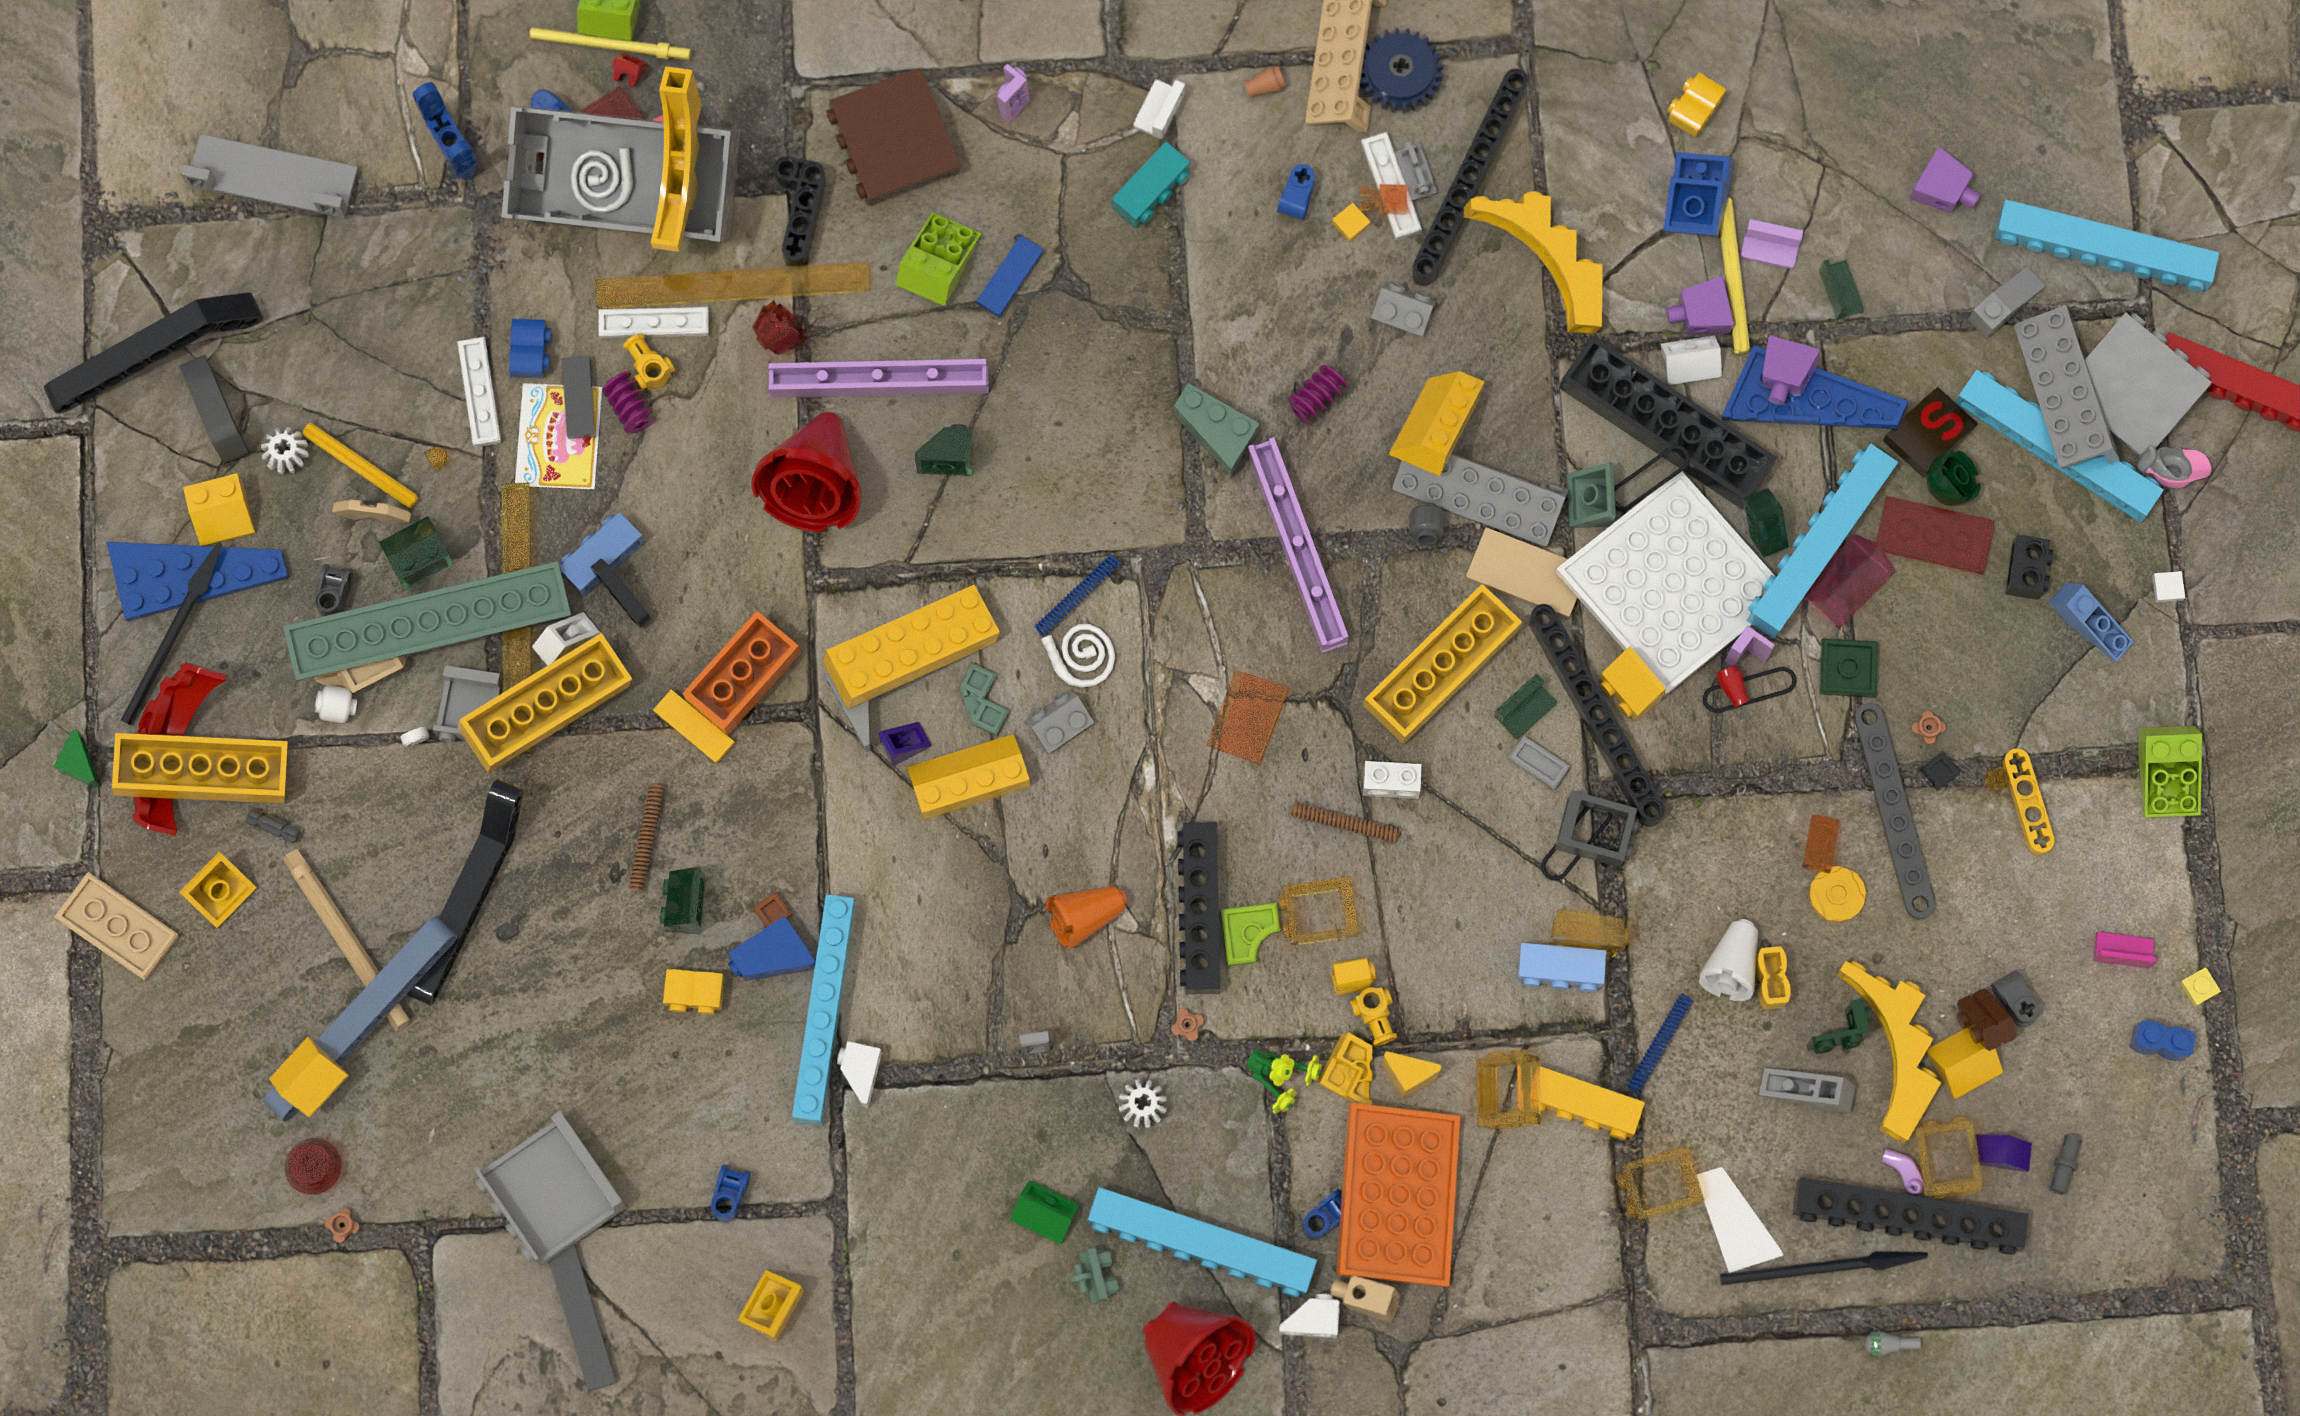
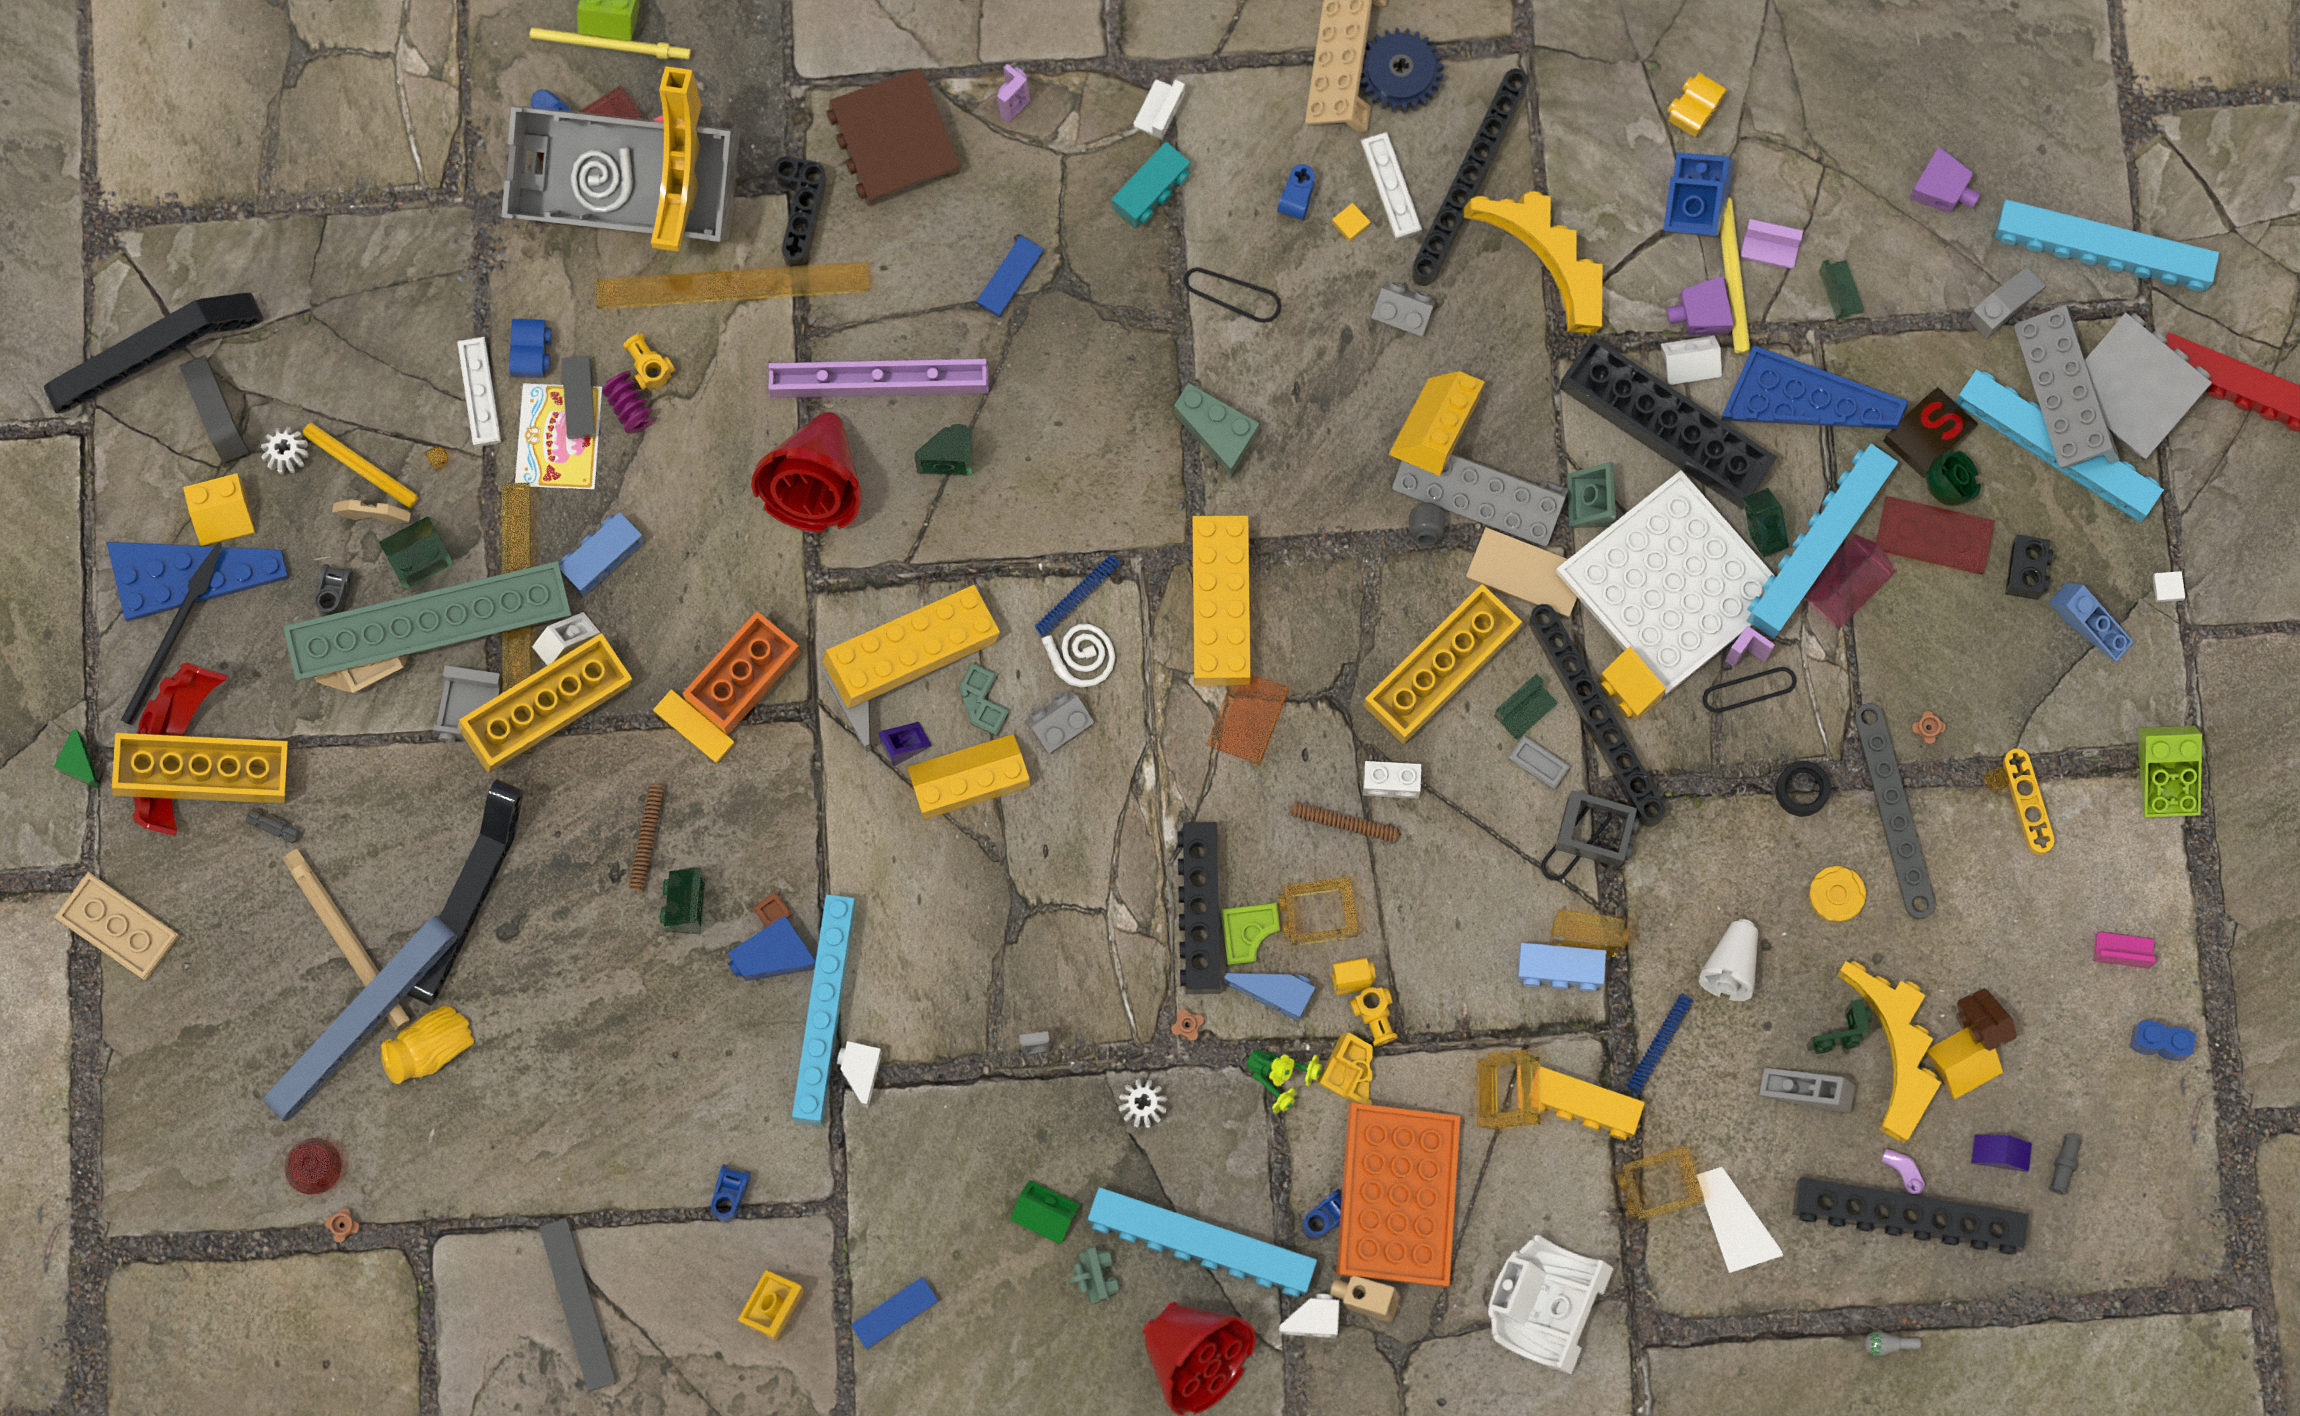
(217, 889): yellow slope -> none
(271, 176): light grey bracket -> none
(308, 1077): yellow slope -> none
(335, 704): white head -> none
(415, 736): white tile -> none
(426, 1045): none -> yellow hair
(459, 155): blue connector -> none
(549, 1191): light grey panel -> none
(620, 593): black beam -> none
(629, 65): red tile -> none
(654, 322): white tile -> none
(693, 990): yellow brick -> none
(777, 329): clear red cone -> none
(894, 1313): none -> blue tile
(937, 258): lime slope -> none
(1084, 913): orange cone -> none
(1221, 600): none -> yellow brick
(1237, 282): none -> black piece
(1265, 82): nougat cone -> none
(1279, 991): none -> medium blue slope
(1298, 545): lavender tile -> none
(1315, 393): magenta piece -> none
(1389, 199): clear orange plate -> none
(1408, 1073): yellow slope -> none
(1415, 171): light grey hinge -> none
(1545, 1301): none -> white piece
(1660, 483): black piece -> none
(1733, 685): red cone -> none
(1770, 971): yellow brick -> none
(1788, 368): medium lavender torso -> none
(1808, 768): none -> black tyre
(1820, 843): clear orange tile -> none
(1848, 668): dark green tile -> none
(1876, 1260): black piece -> none
(1940, 771): black tile -> none
(1957, 1187): clear yellow window -> none
(2015, 995): dark grey piece -> none
(2174, 465): light grey hair -> none
(2200, 987): light yellow plate -> none

